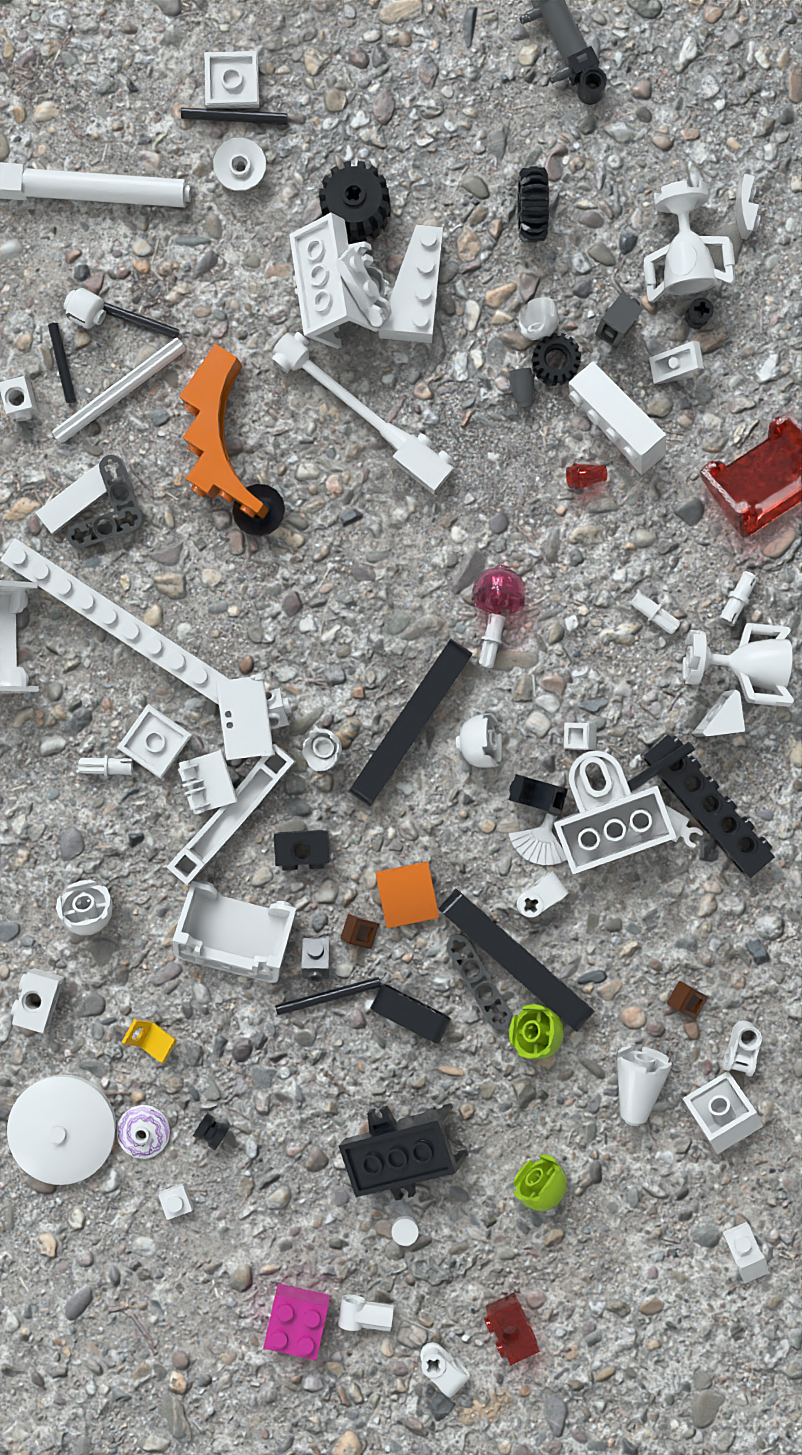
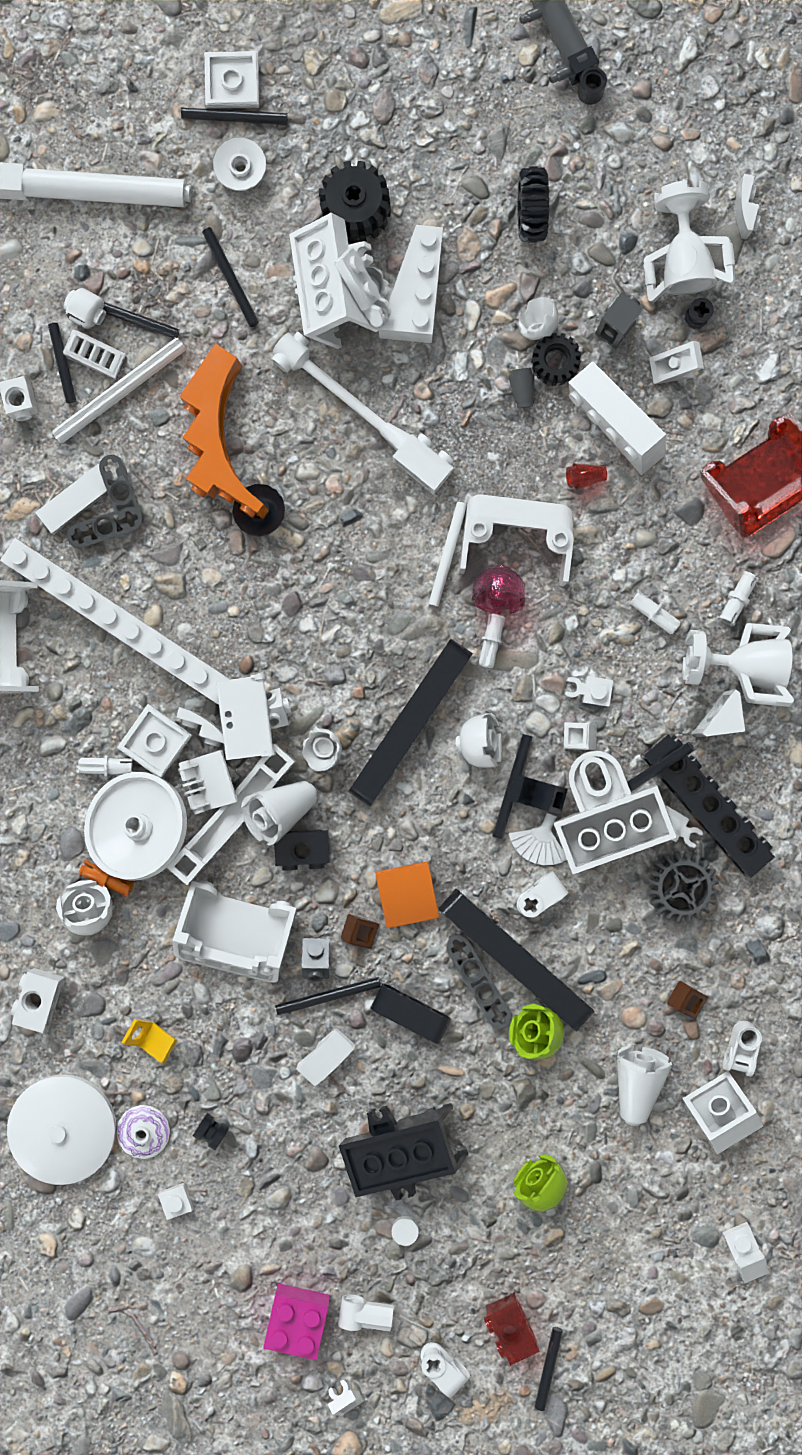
(73, 344): none -> white slope
(96, 874): none -> orange pin
(135, 826): none -> white dish
(211, 732): none -> white slope
(230, 277): none -> black bar
(278, 810): none -> white cone
(326, 1057): none -> white slope
(345, 1401): none -> white tile
(447, 554): none -> white bar
(487, 510): none -> white windscreen
(517, 769): none -> black bar
(548, 1368): none -> black bar
(594, 690): none -> white plate
(693, 882): none -> dark grey gear

